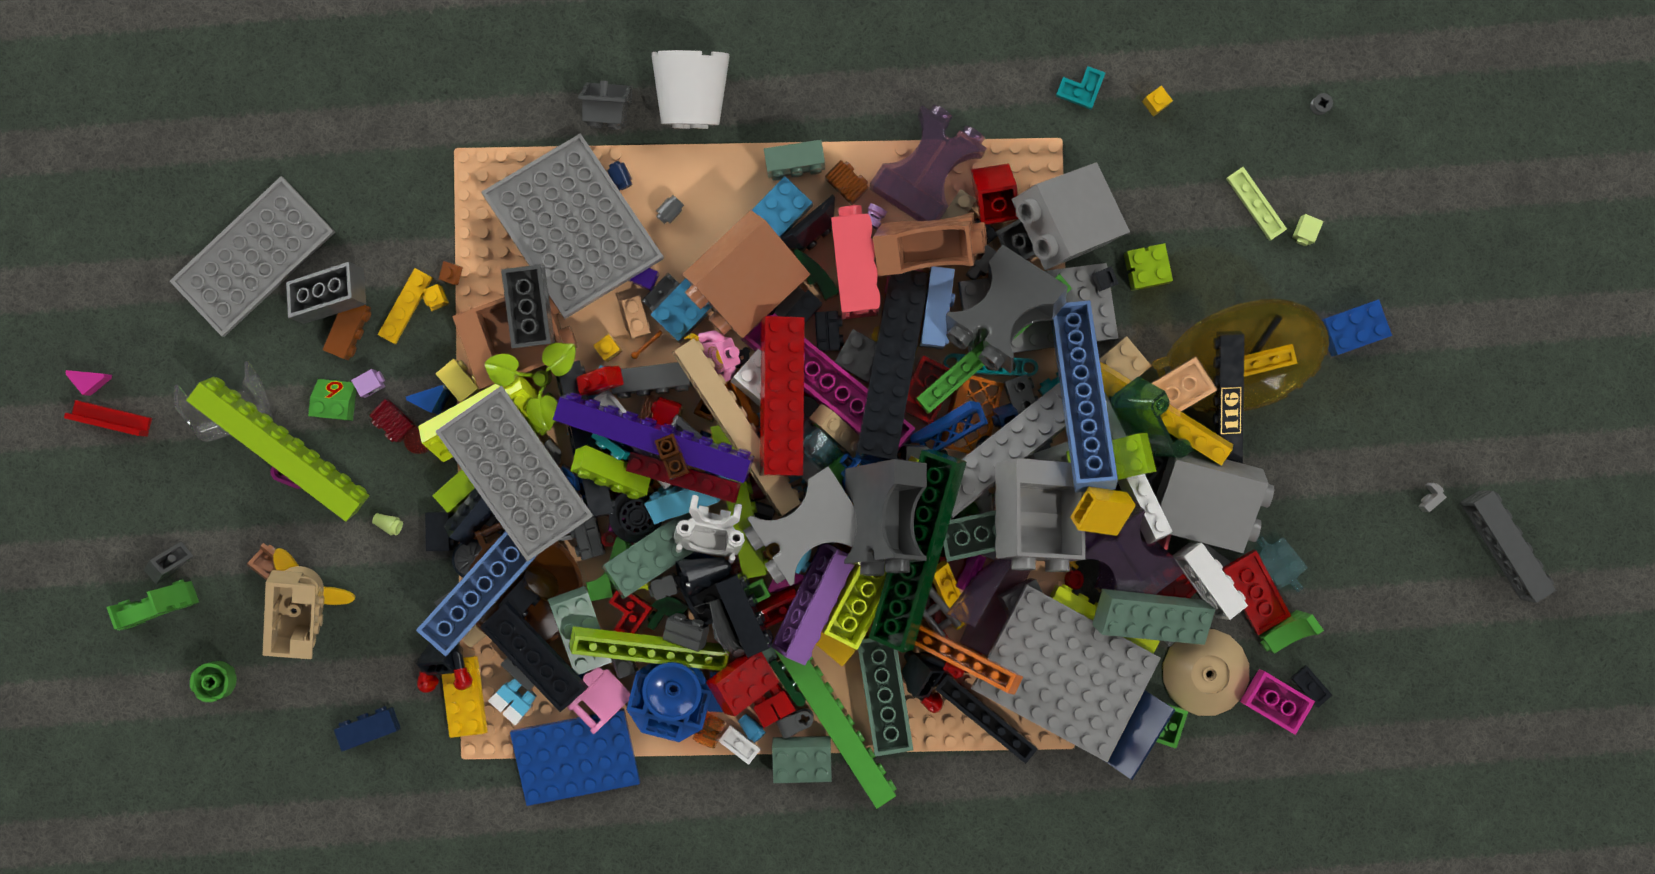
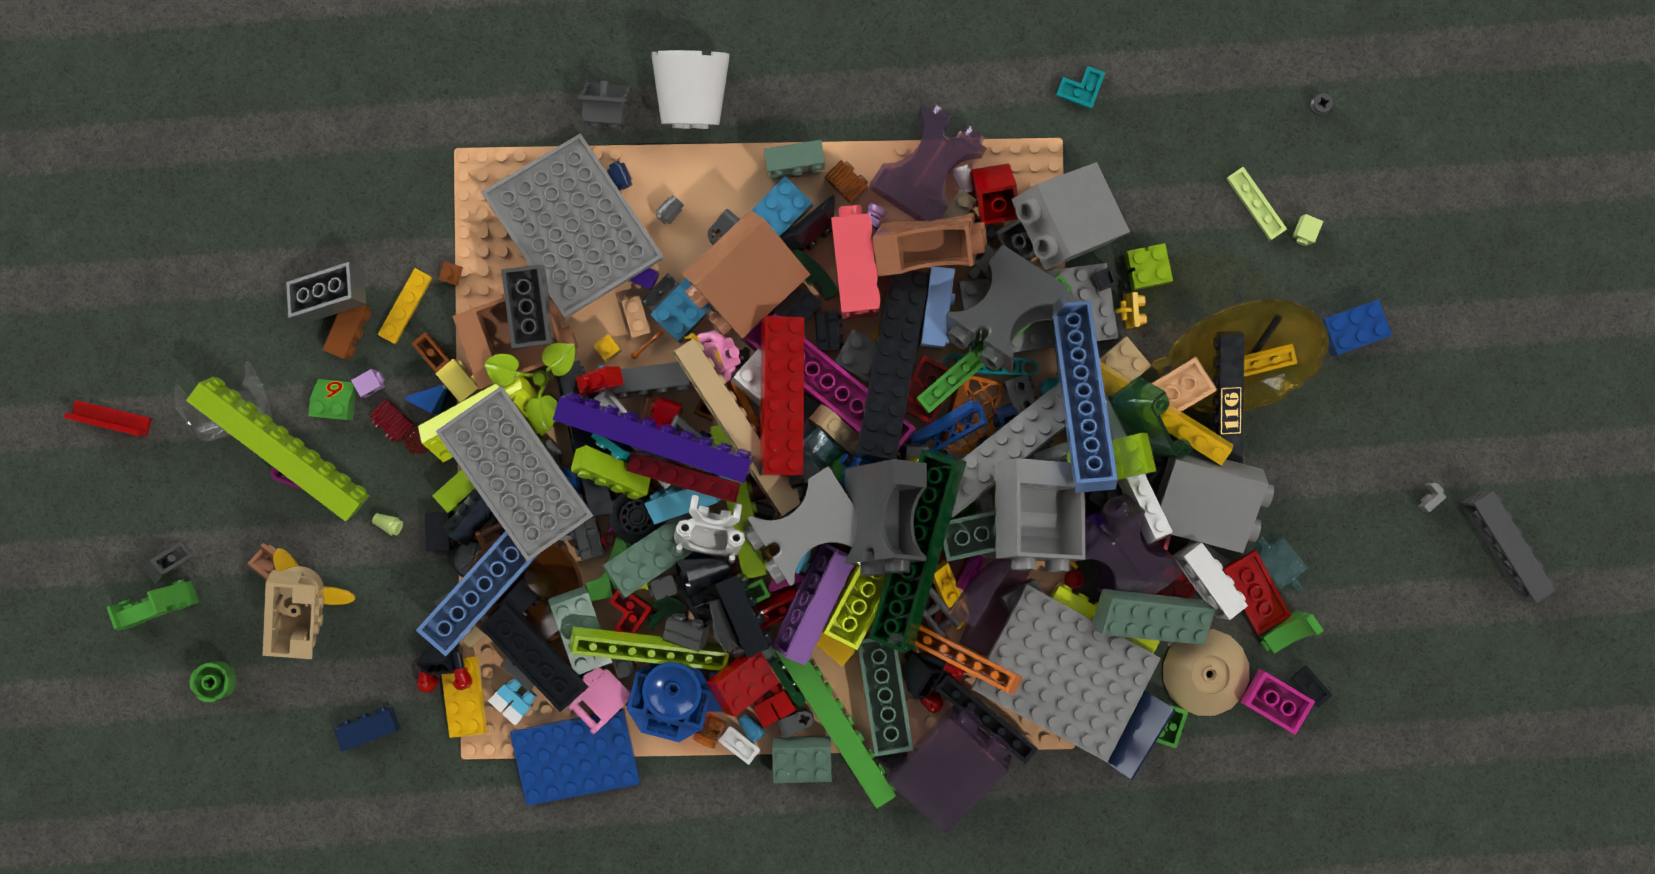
(88, 382): dark pink slope -> none
(252, 256): light grey plate -> none
(431, 351): none -> dark orange brick
(435, 297): yellow brick -> none
(672, 456): reddish brown slope -> none
(722, 225): none -> dark grey piece
(951, 767): none -> clear purple brick
(964, 178): none -> white cone
(1102, 511): yellow brick -> none
(1130, 310): none -> yellow hips
(1157, 101): yellow brick -> none

